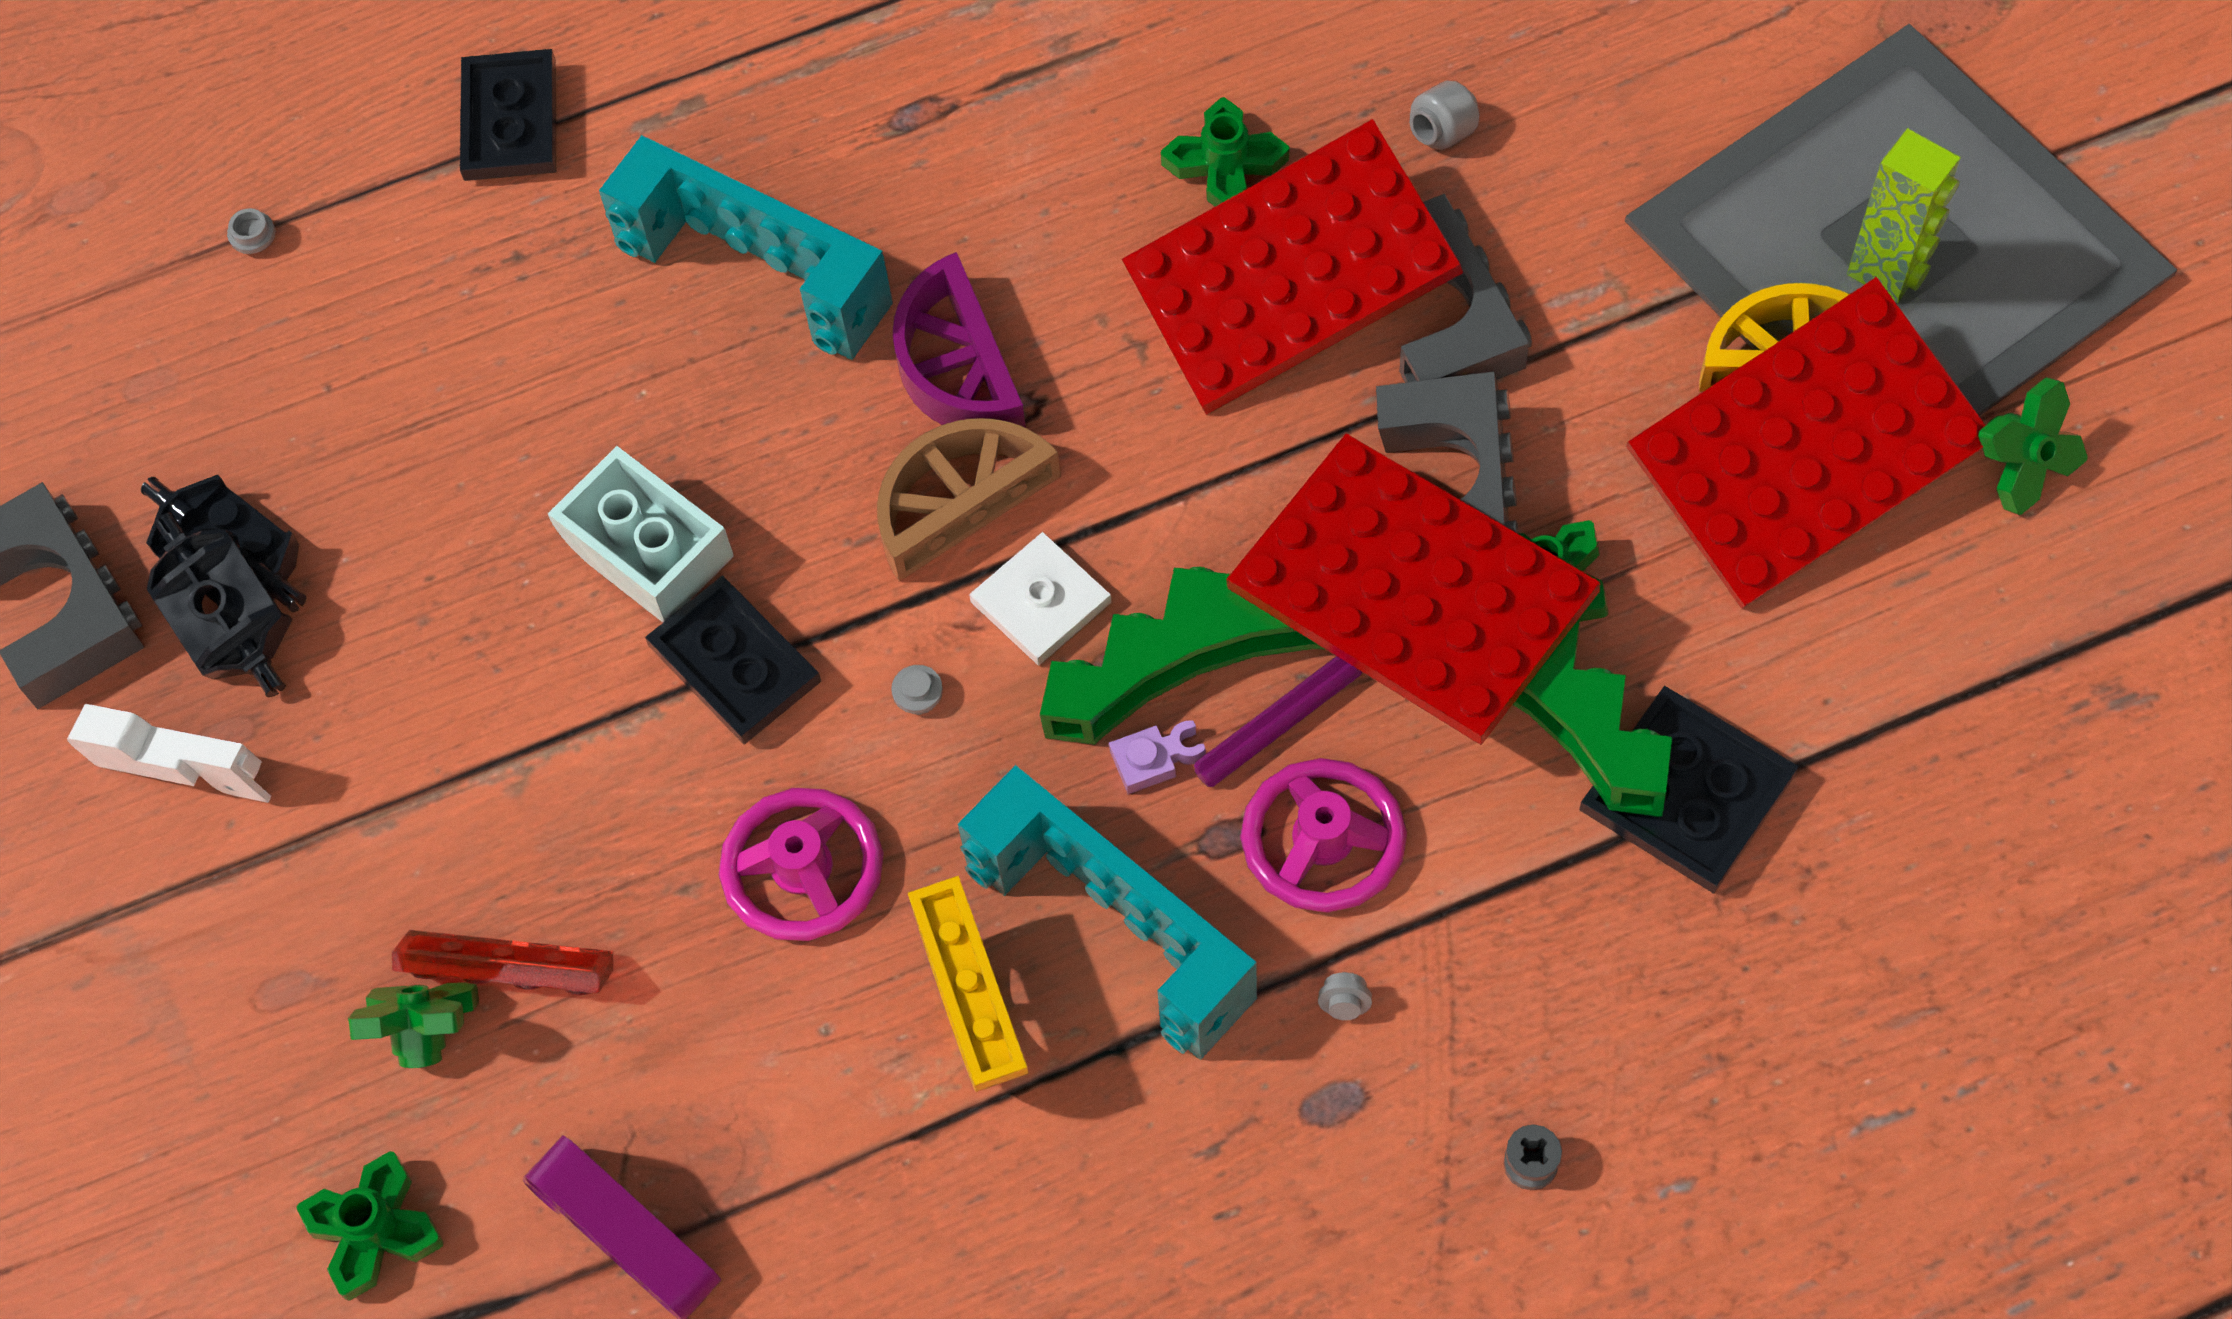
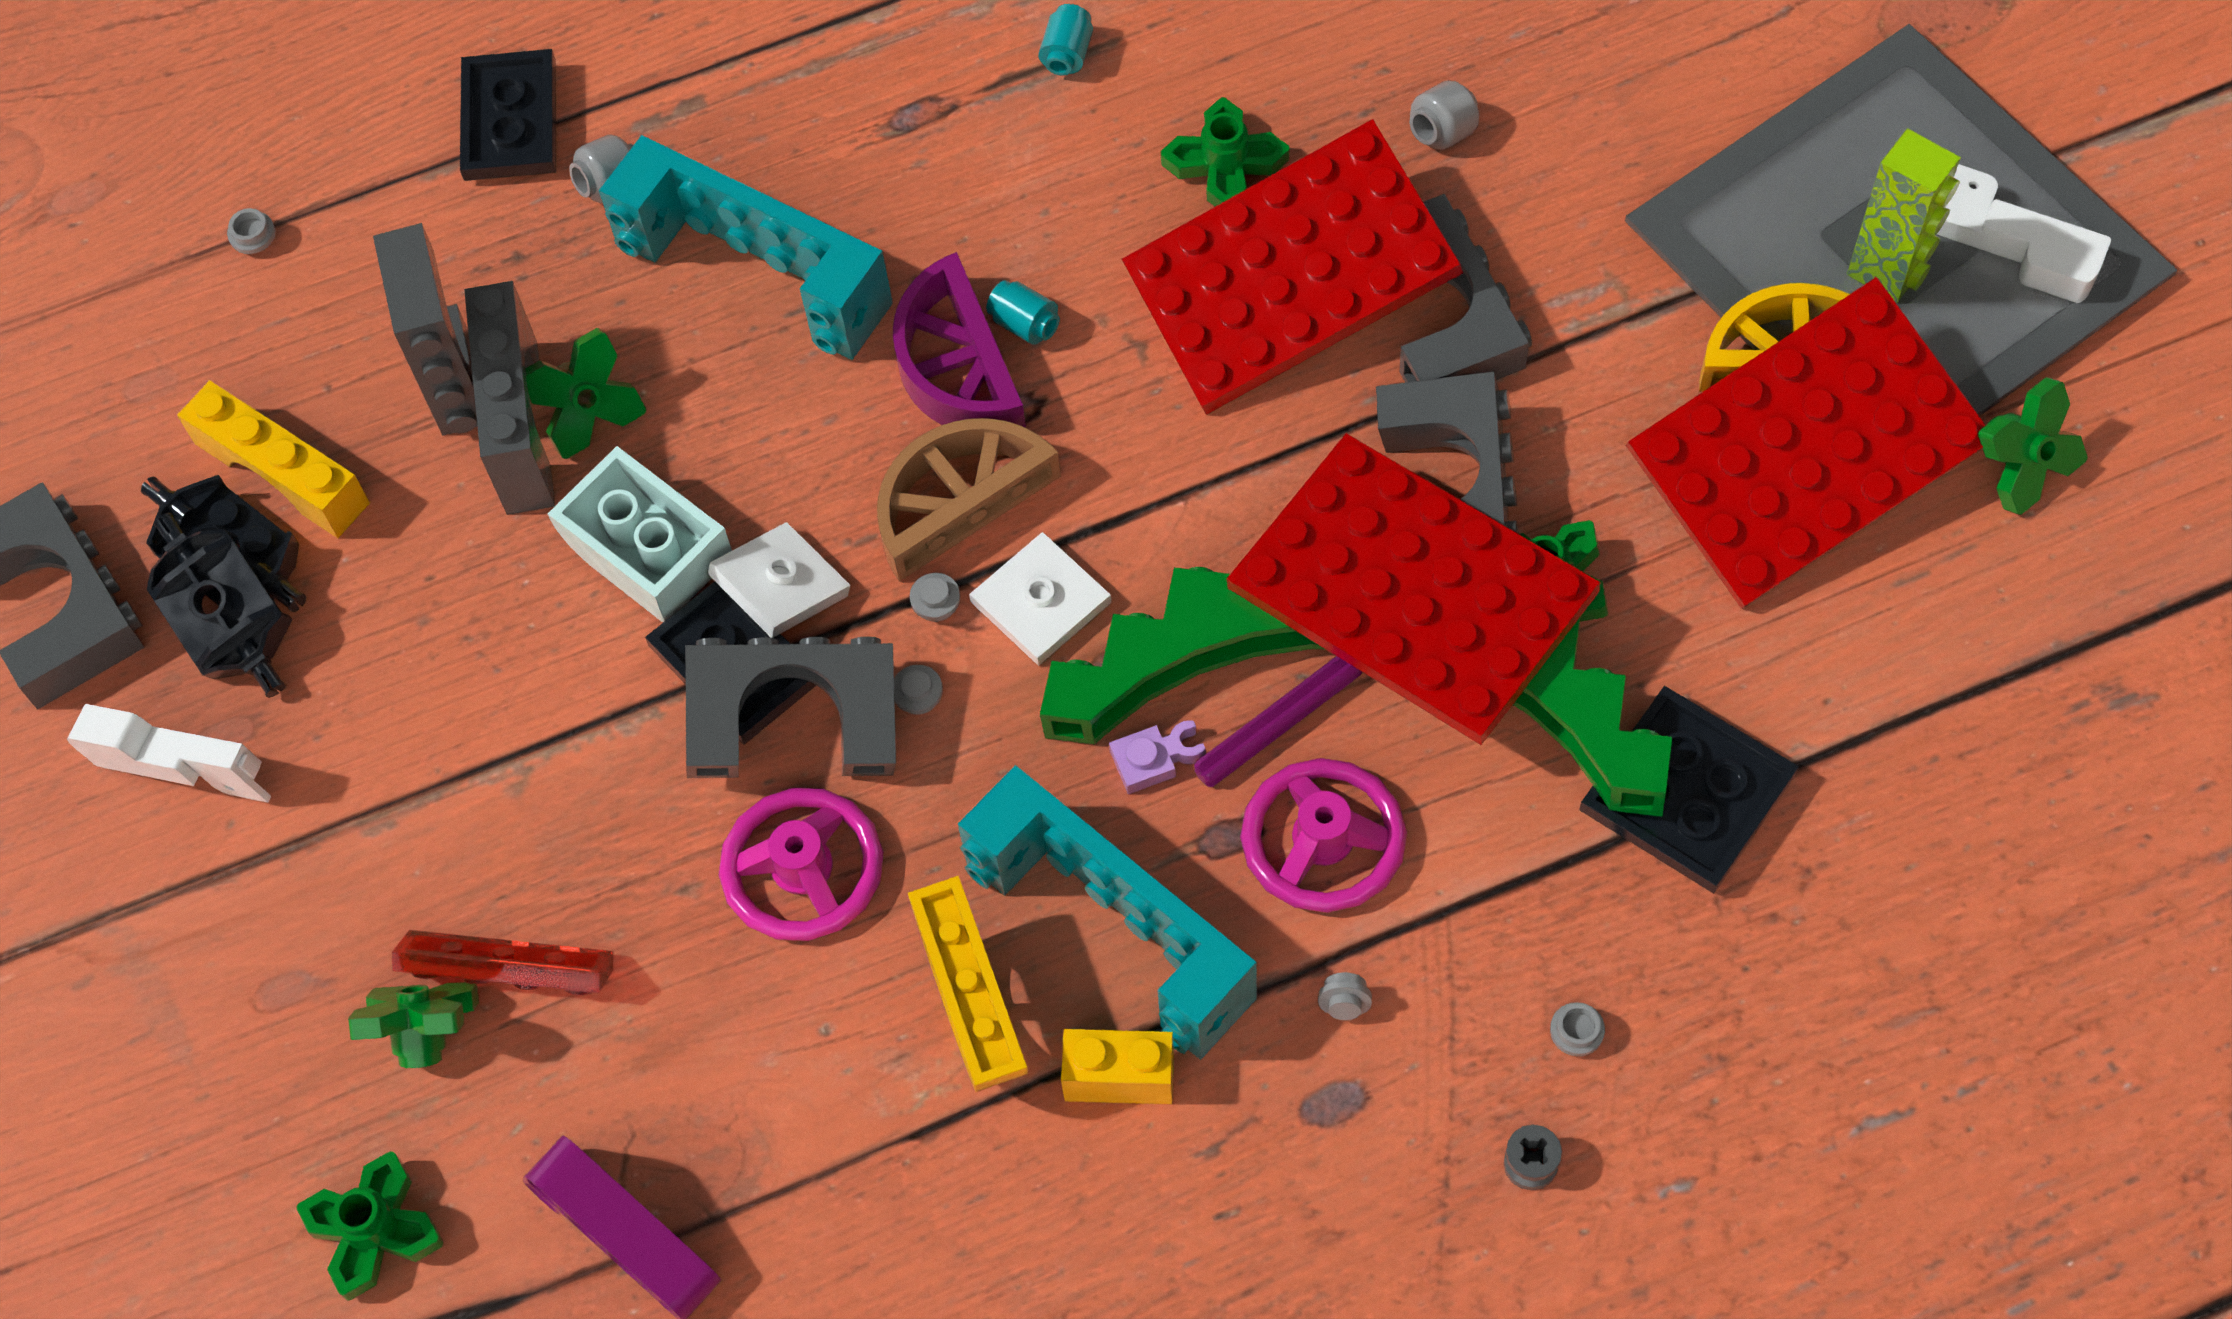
(304, 475): none -> yellow arch
(426, 328): none -> dark grey arch
(507, 434): none -> dark grey arch
(581, 392): none -> green plant
(595, 163): none -> light grey head
(779, 579): none -> white plate
(853, 675): none -> dark grey arch
(935, 597): none -> light grey plate
(1023, 311): none -> teal brick
(1066, 40): none -> teal brick
(1117, 1066): none -> yellow brick
(1577, 1029): none -> light grey plate
(2052, 252): none -> white piece

